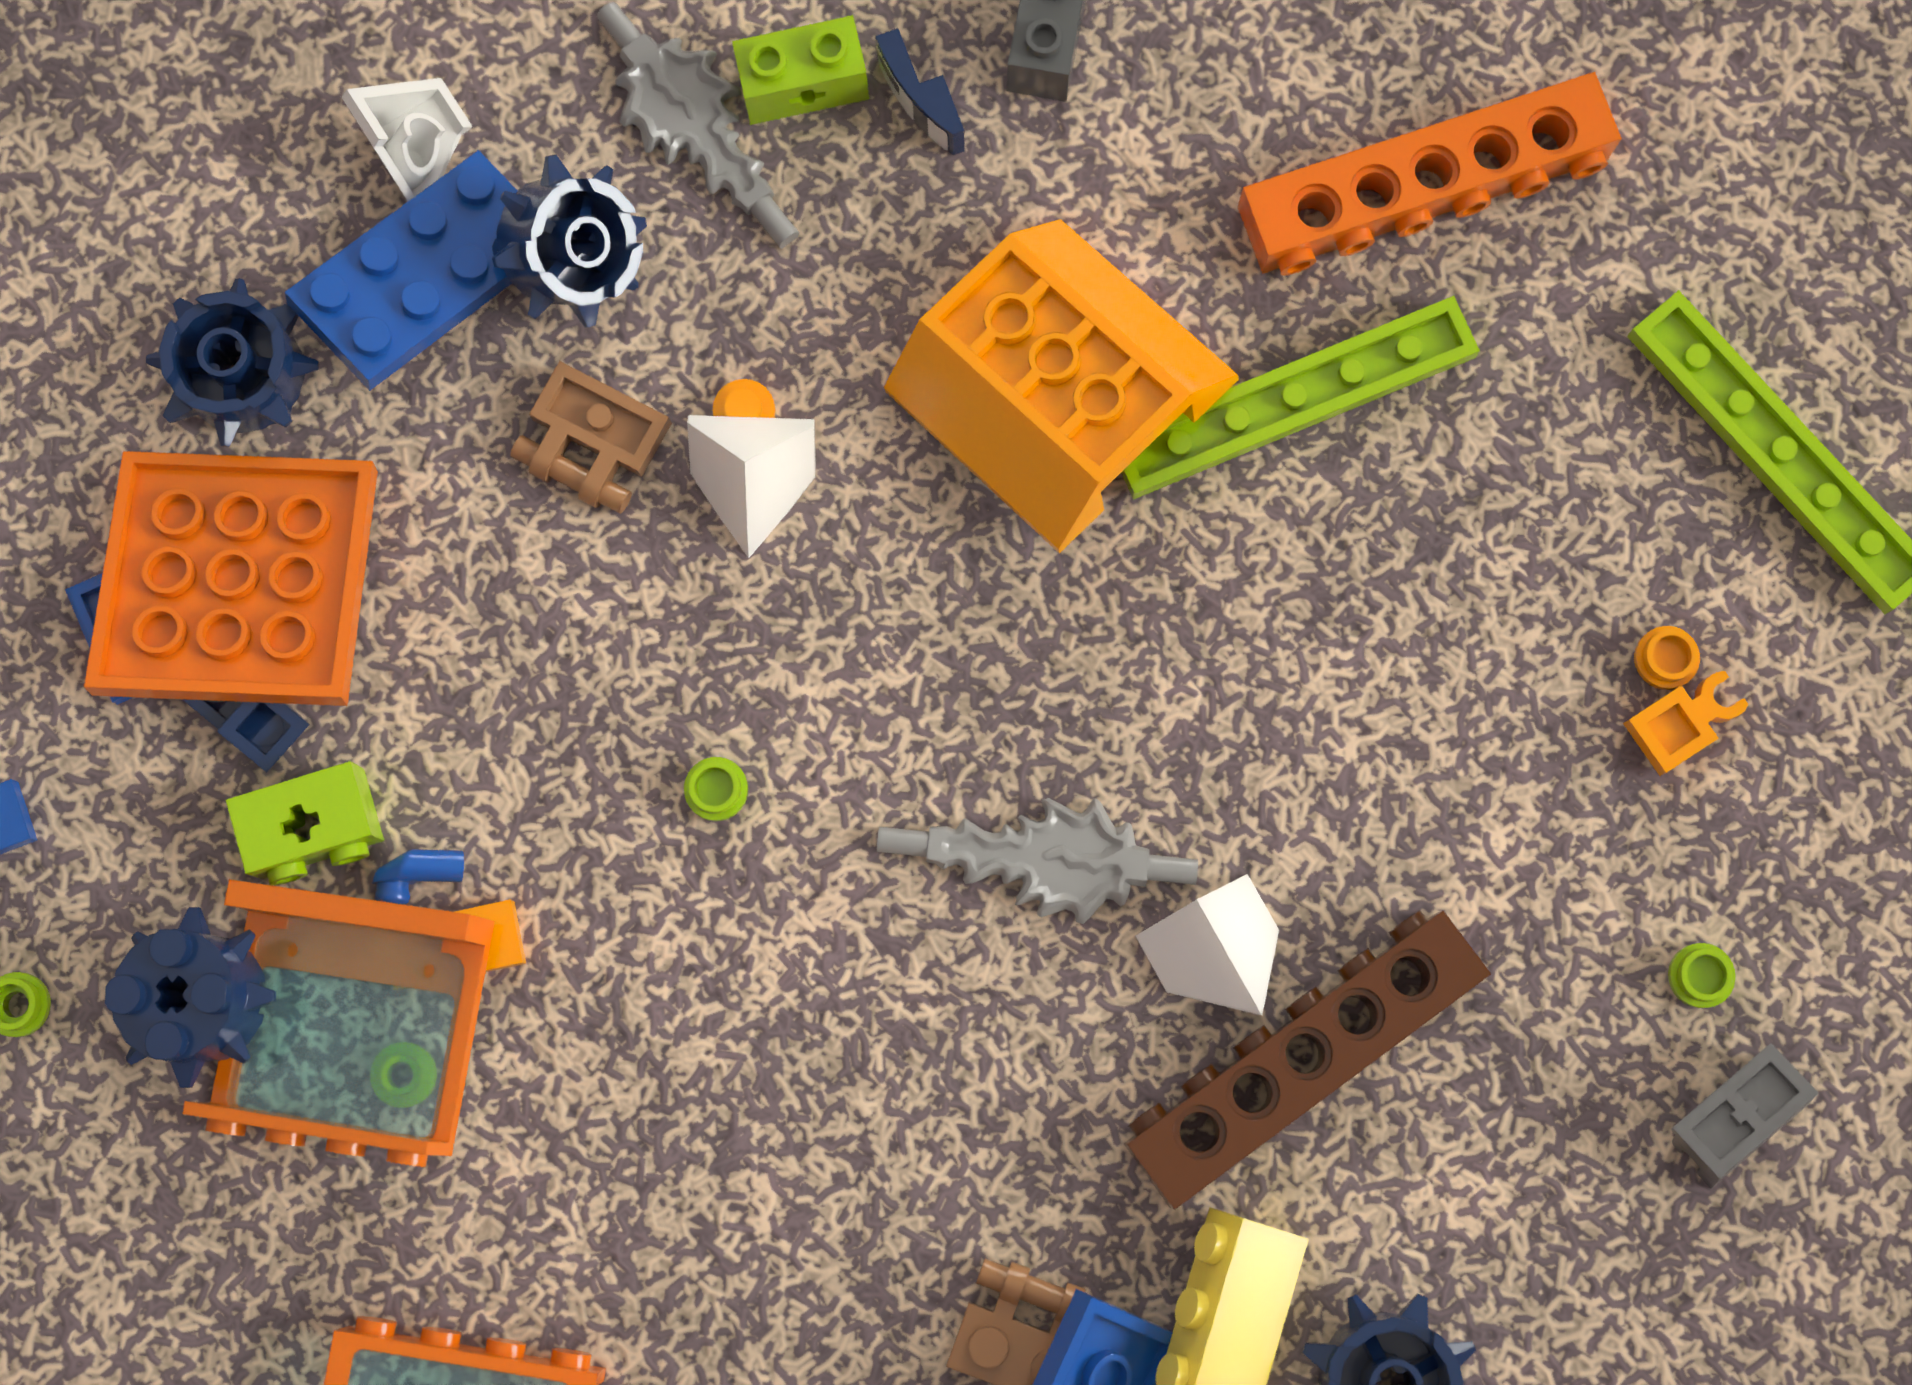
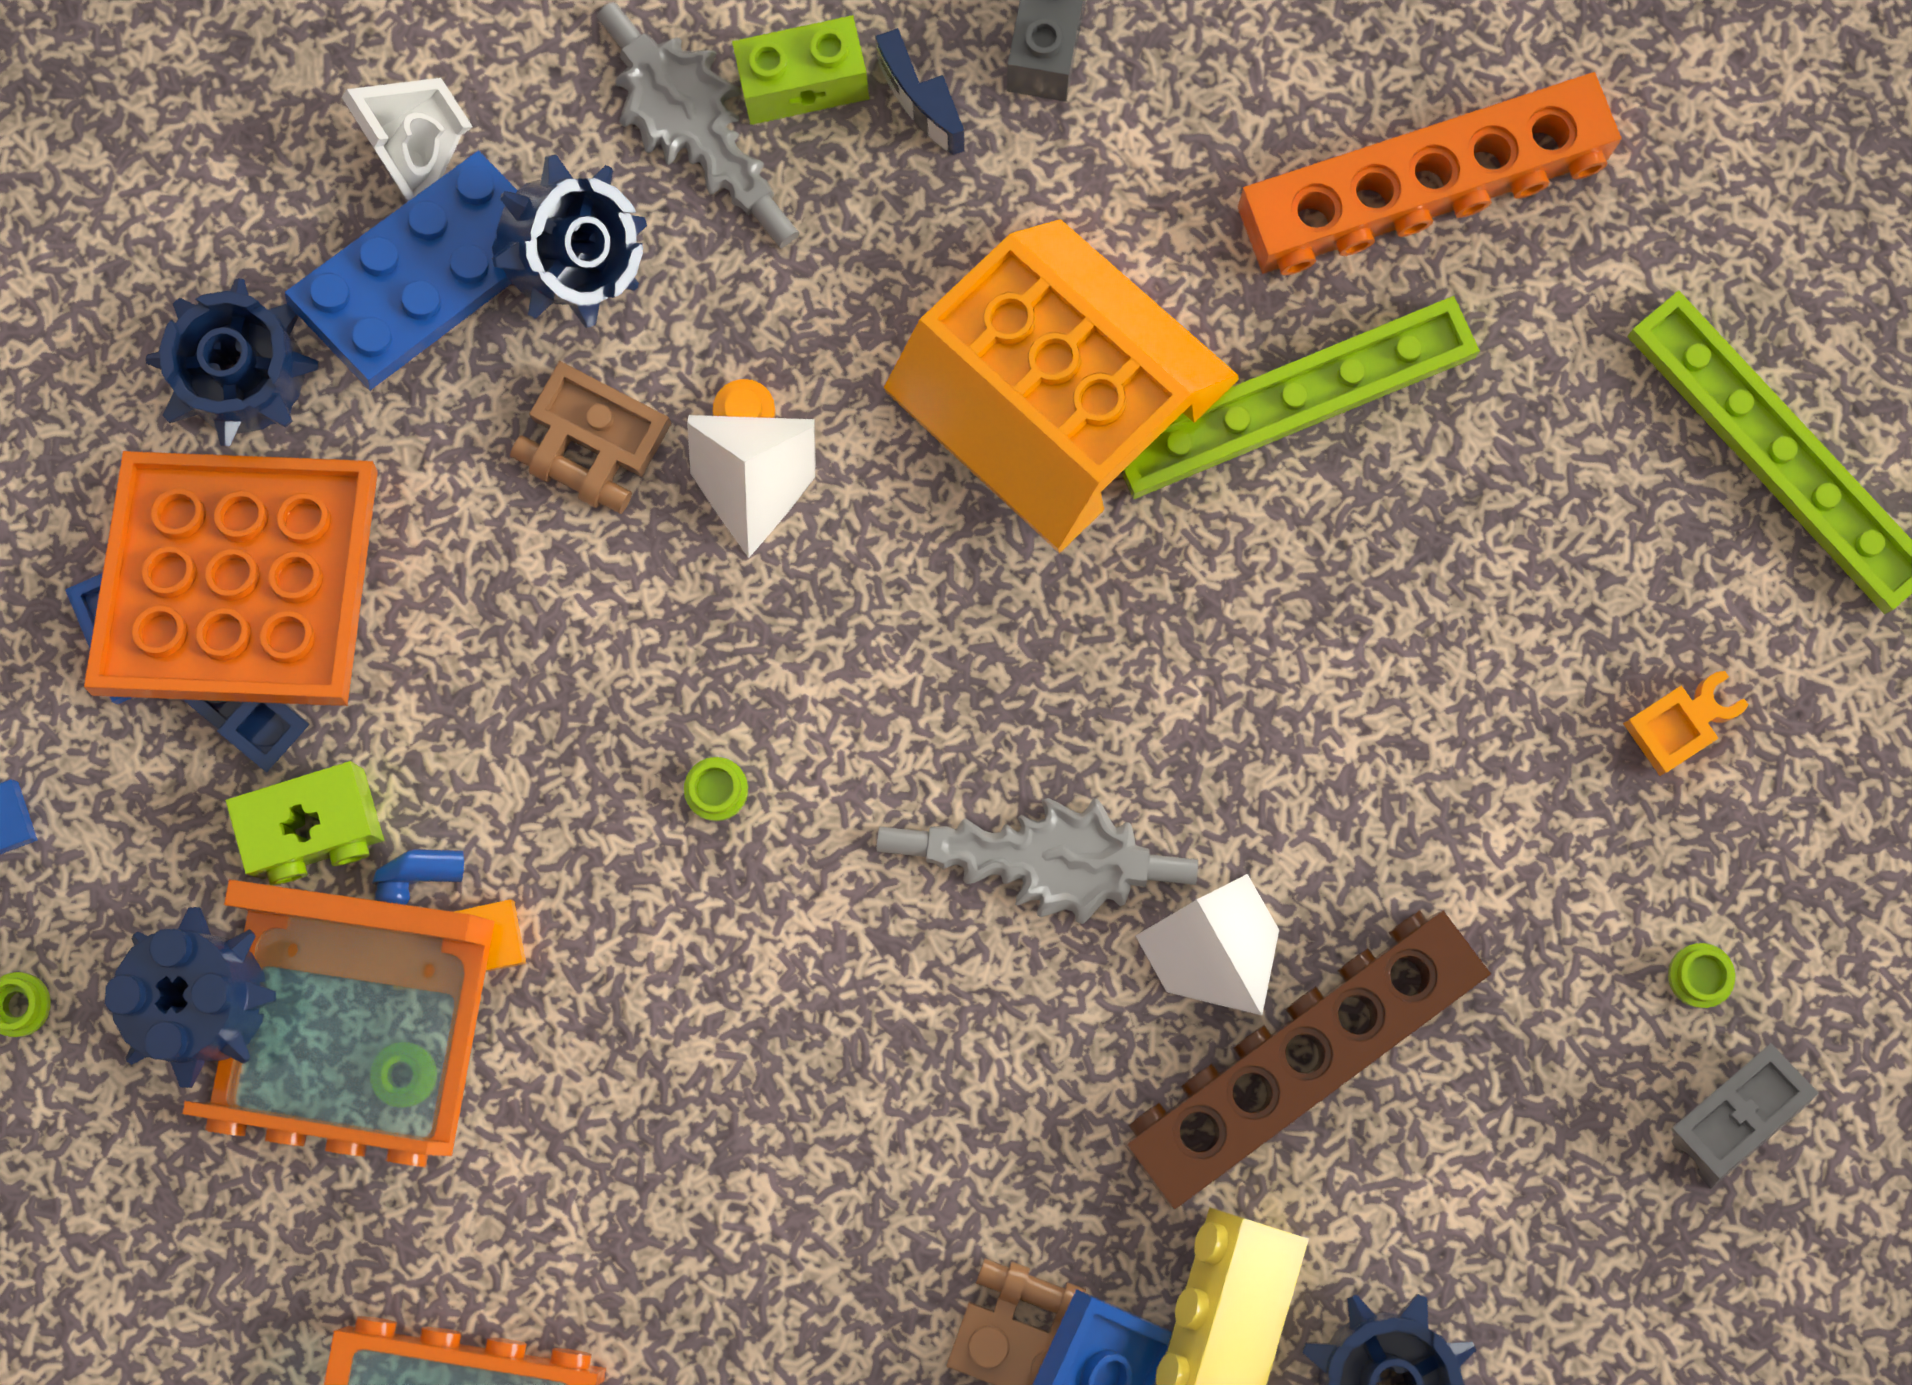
(1667, 657): light orange plate -> none

